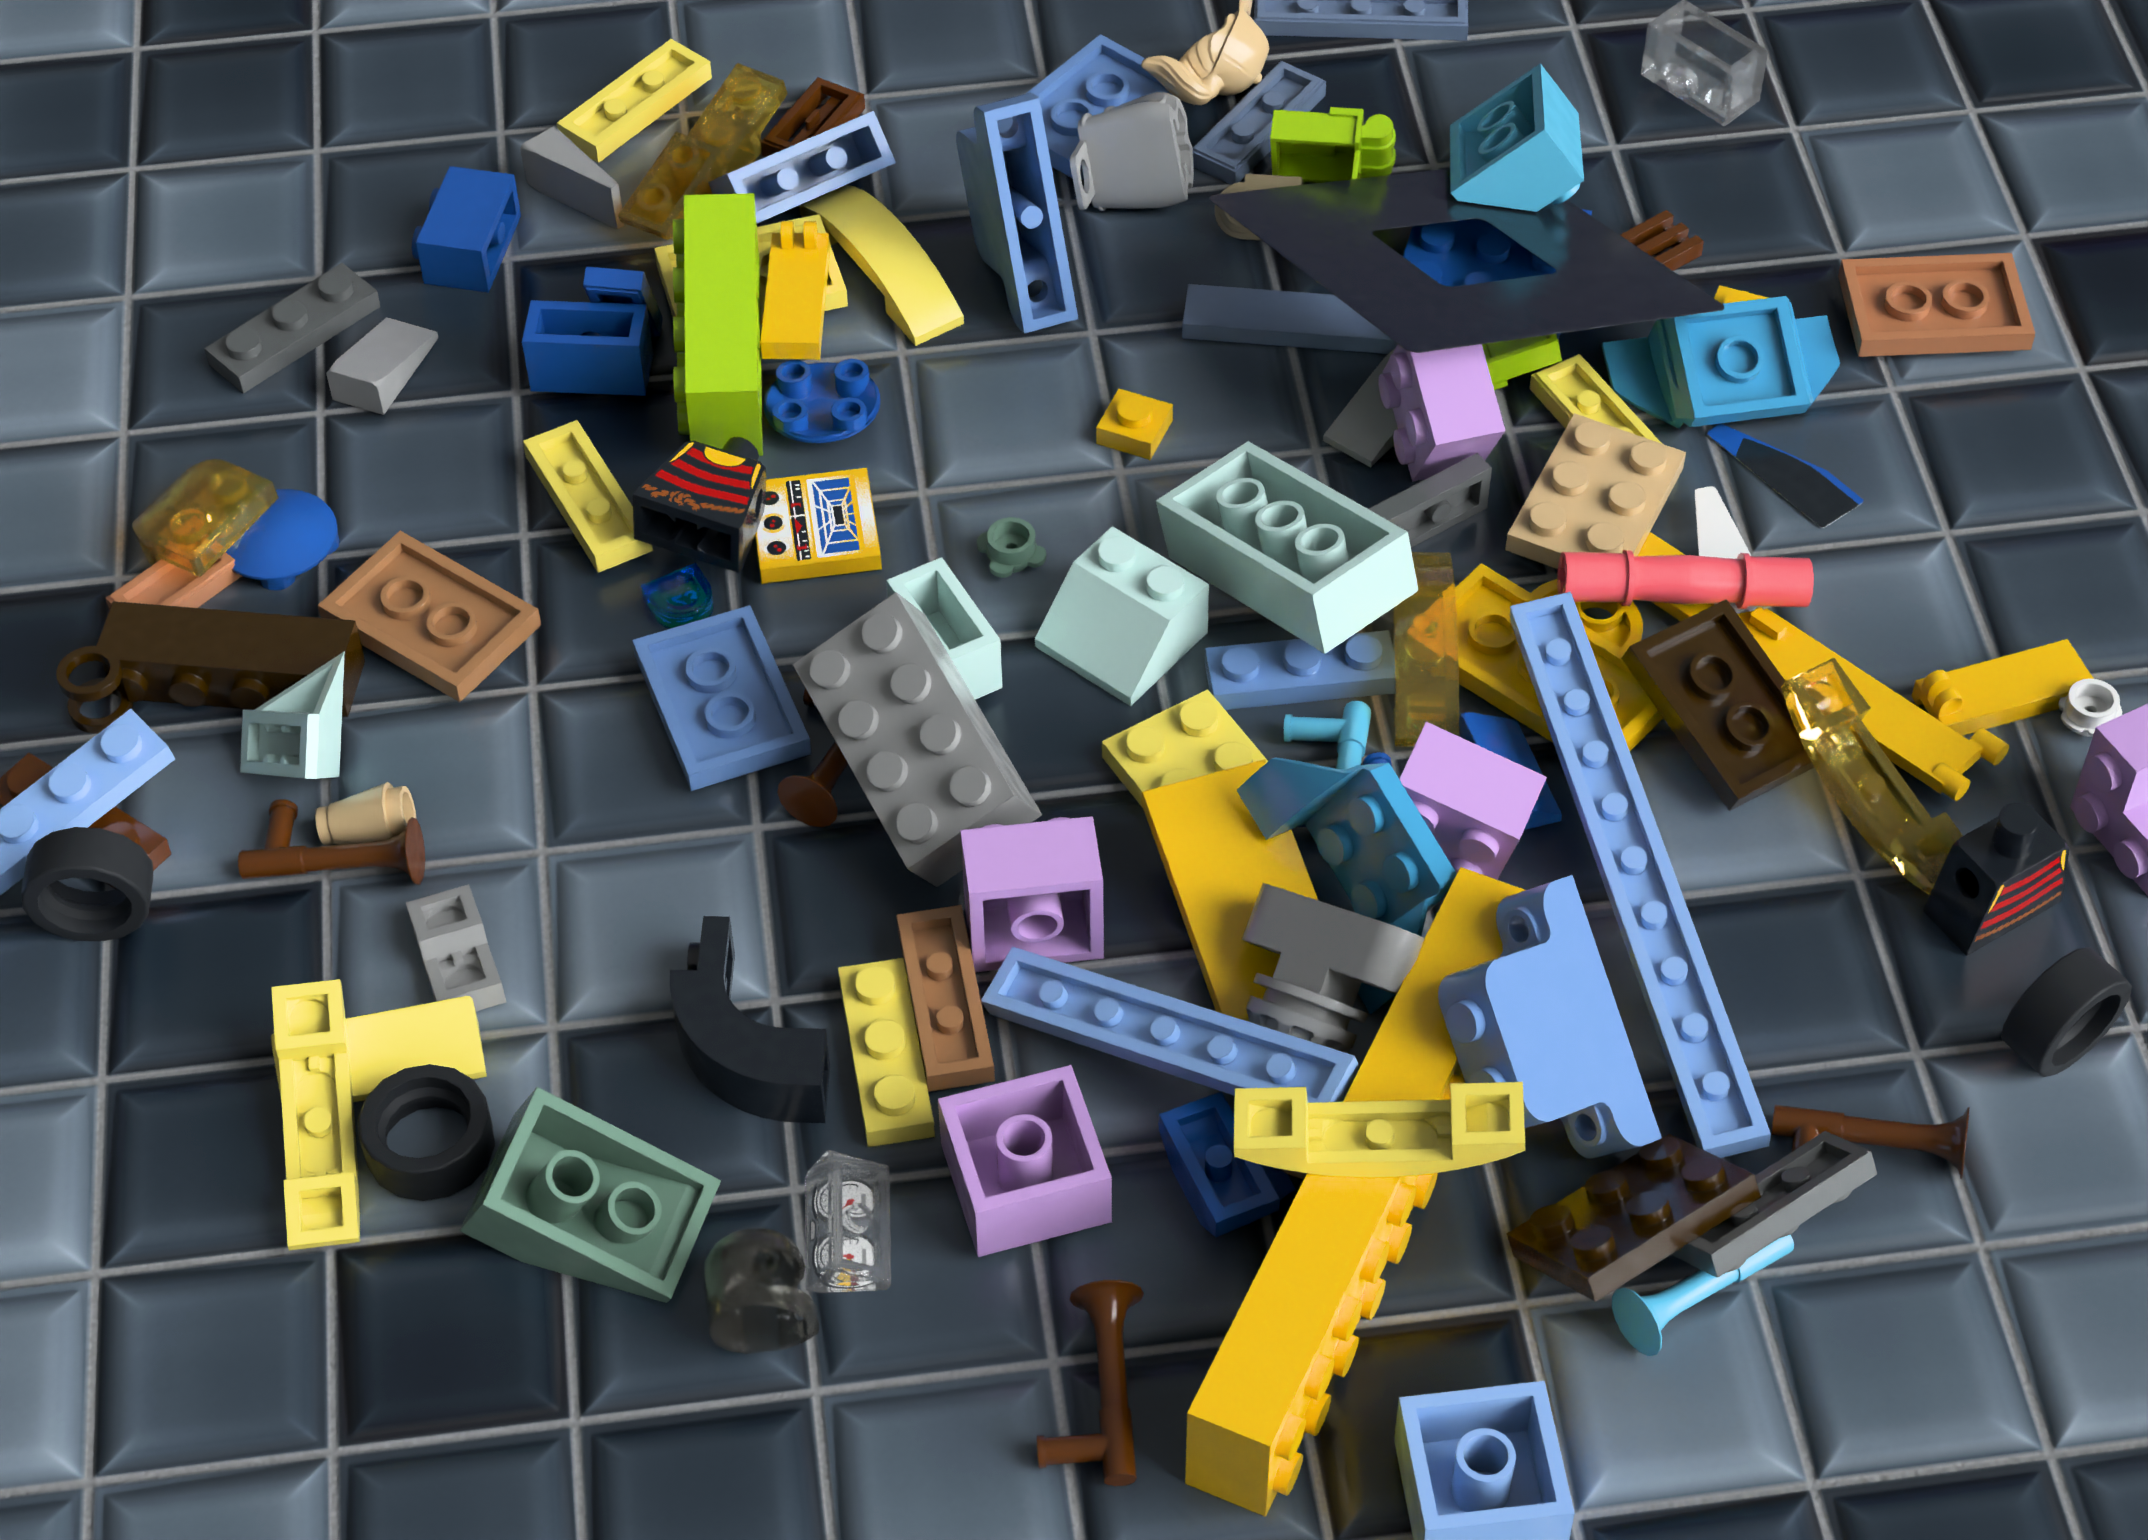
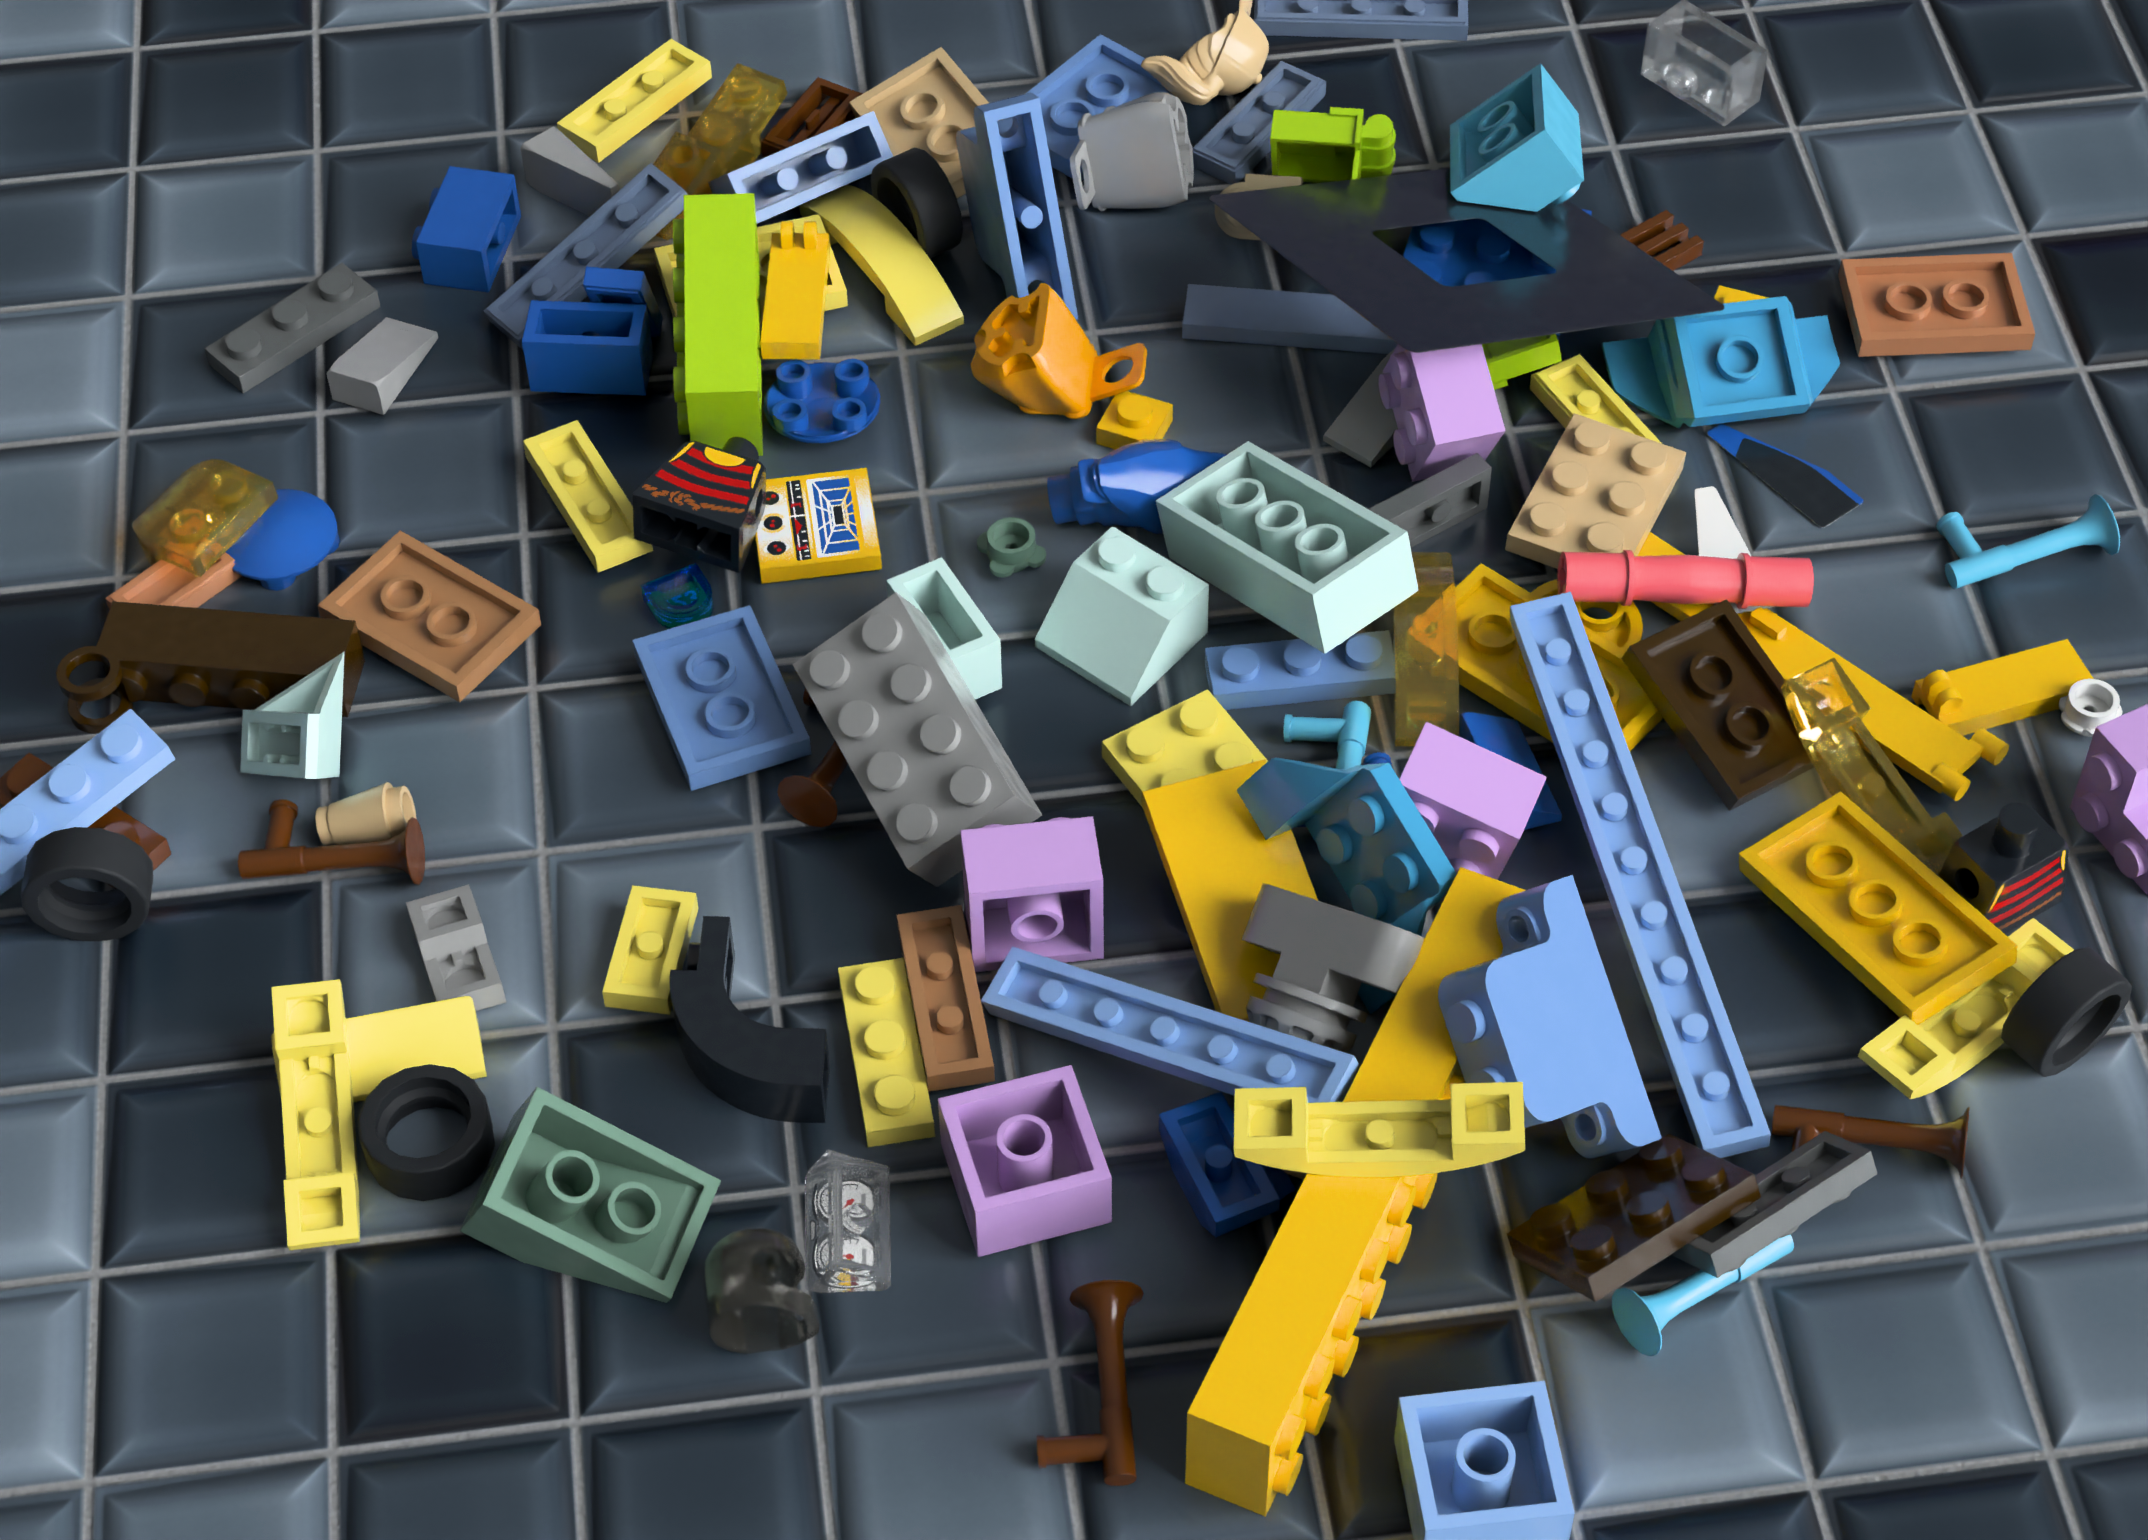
(600, 241): none -> sand blue tile
(648, 946): none -> light yellow plate
(920, 198): none -> black tyre
(925, 110): none -> tan plate
(1043, 359): none -> light orange piece
(1125, 484): none -> blue animal
(1877, 909): none -> yellow plate
(1967, 1031): none -> light yellow slope
(2093, 528): none -> medium azure piece

